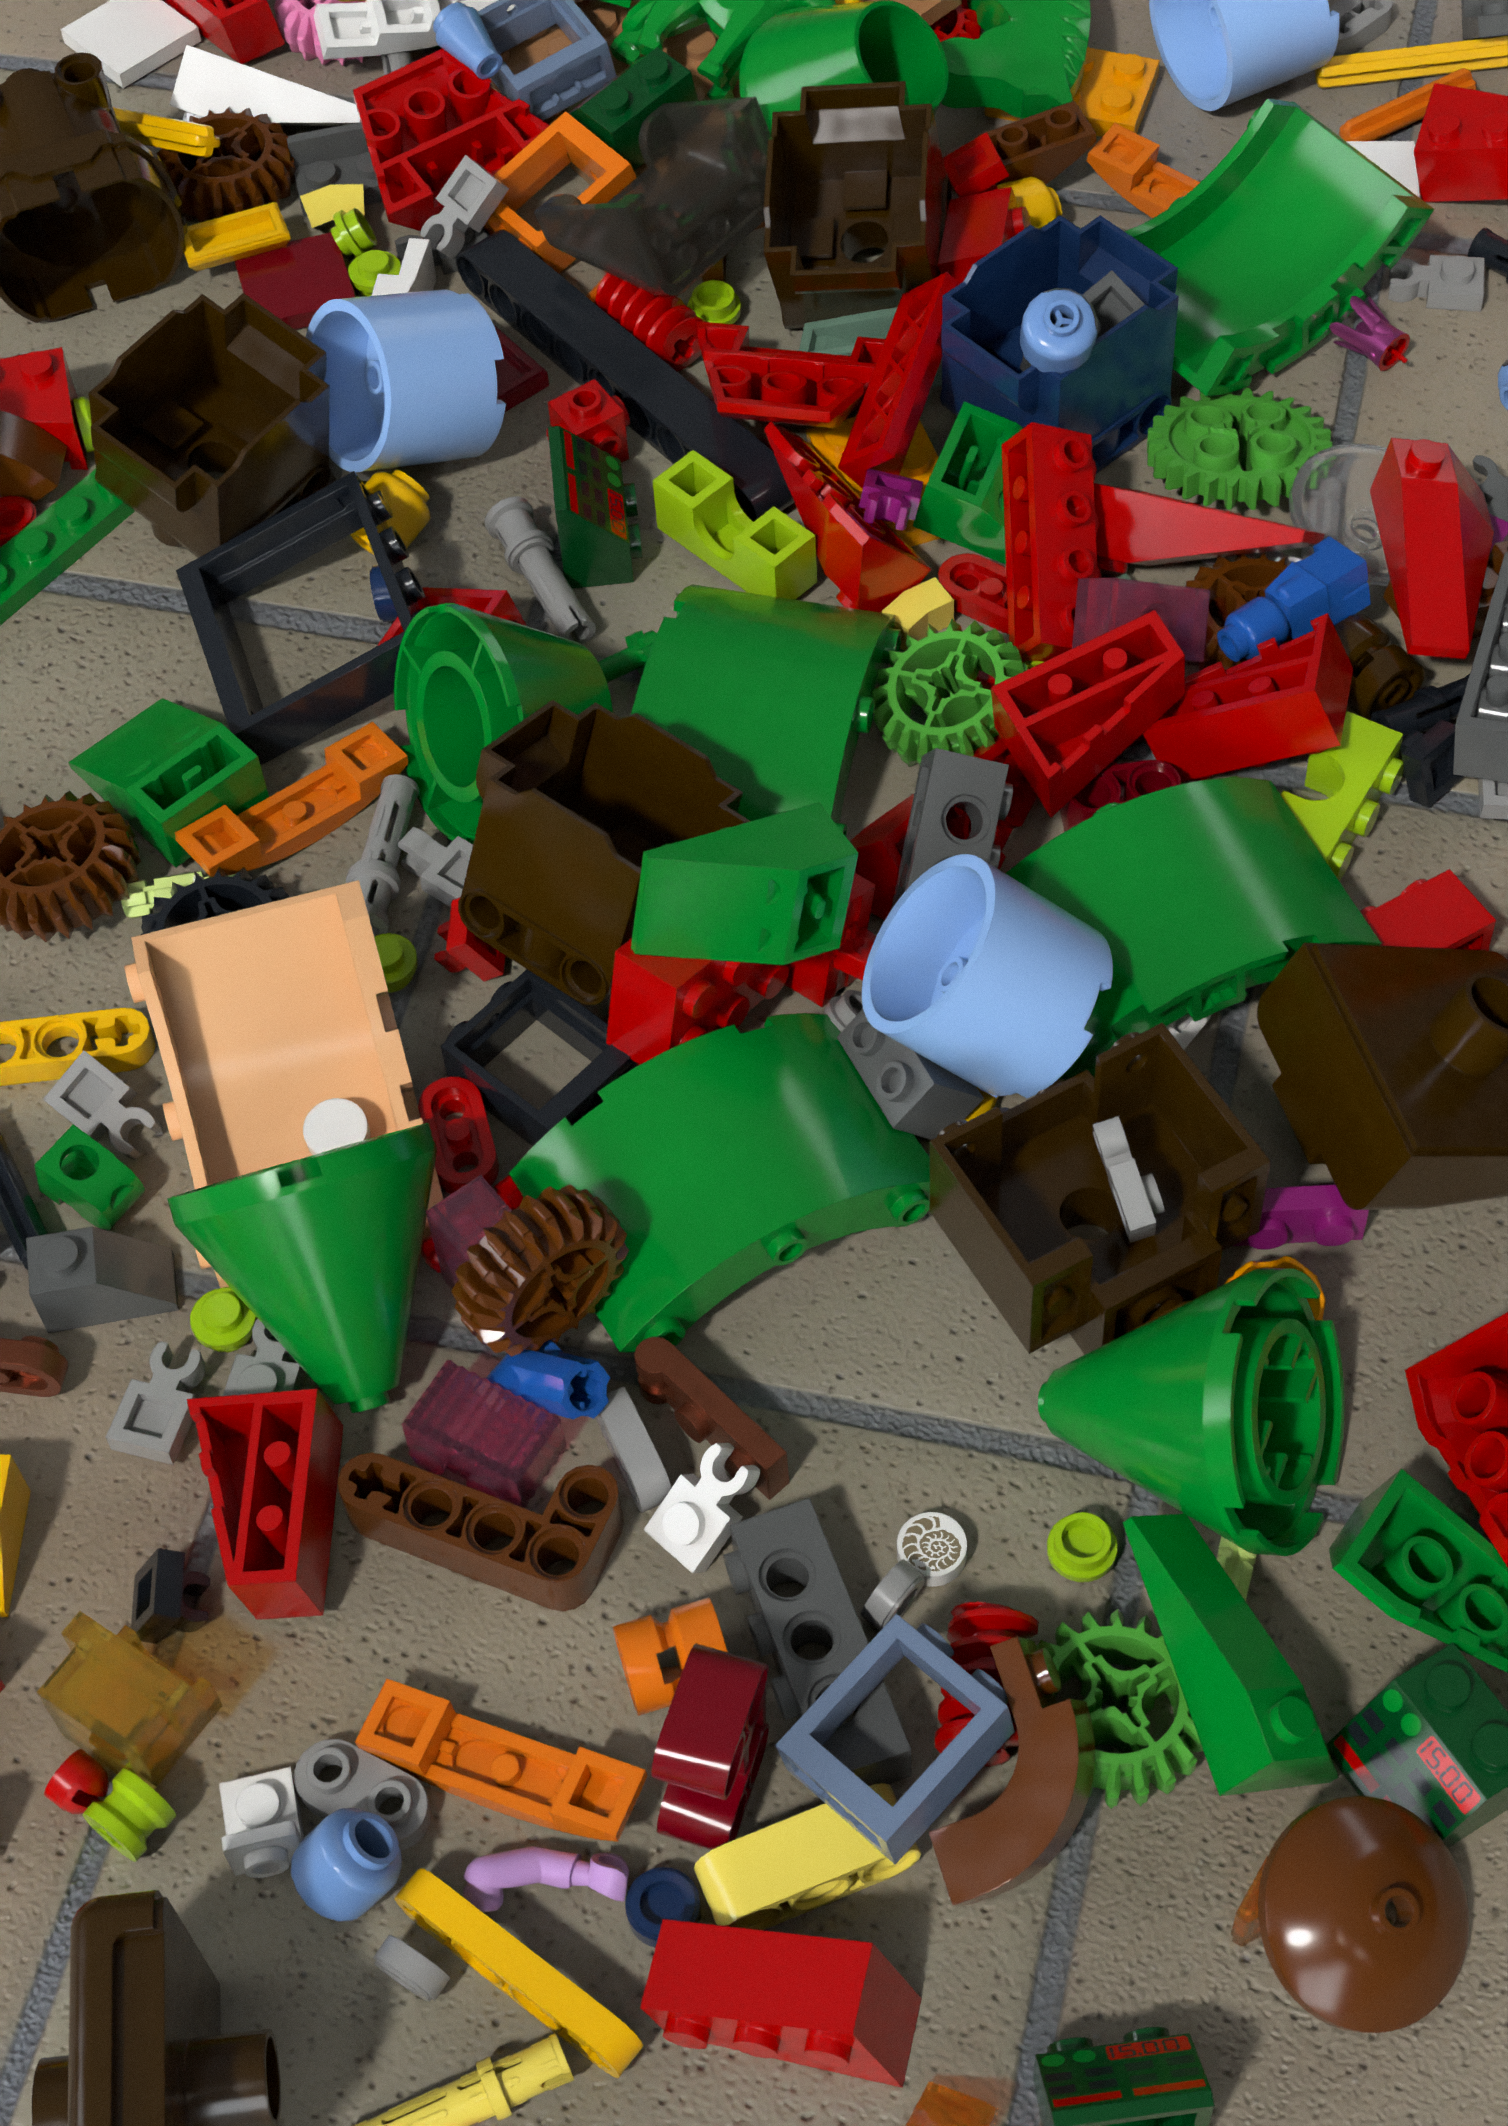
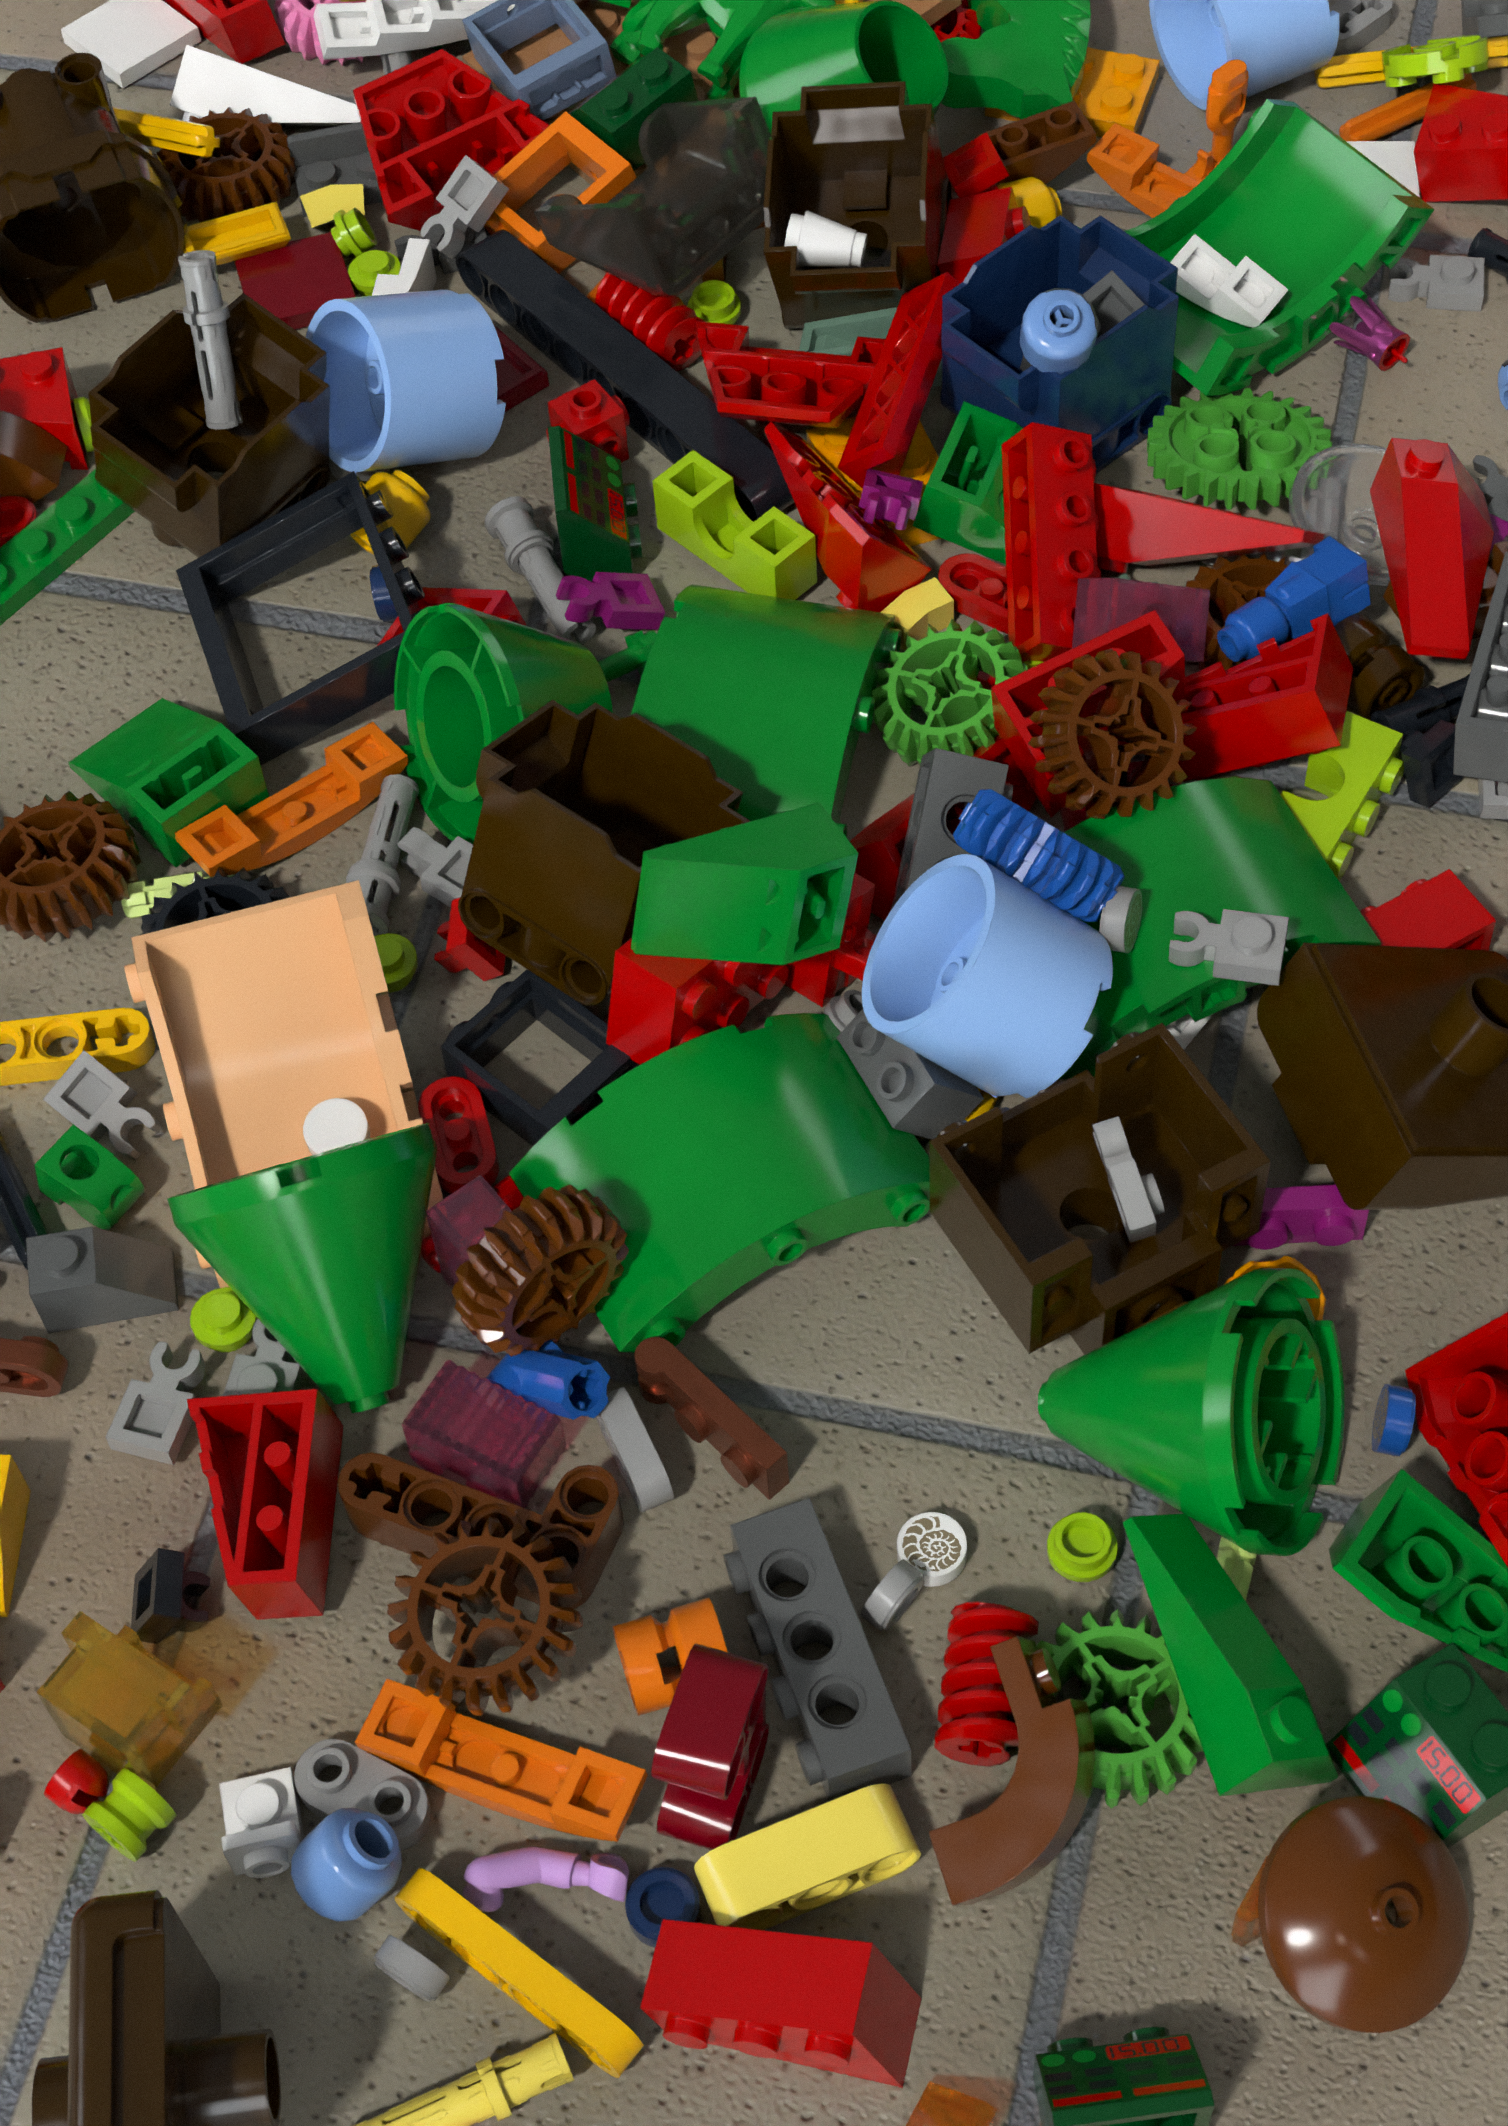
(207, 318): none -> light grey pin
(433, 1590): none -> reddish brown gear
(464, 36): medium blue cone -> none
(619, 598): none -> magenta plate
(697, 1513): white plate -> none
(825, 241): none -> white cone
(897, 1827): sand blue window -> none
(1038, 855): none -> blue gear
(1122, 919): none -> light grey tile
(1129, 692): none -> reddish brown gear
(1223, 112): none -> orange piece
(1235, 293): none -> white slope
(1242, 946): none -> light grey plate
(1393, 1420): none -> blue tile
(1441, 58): none -> lime plate

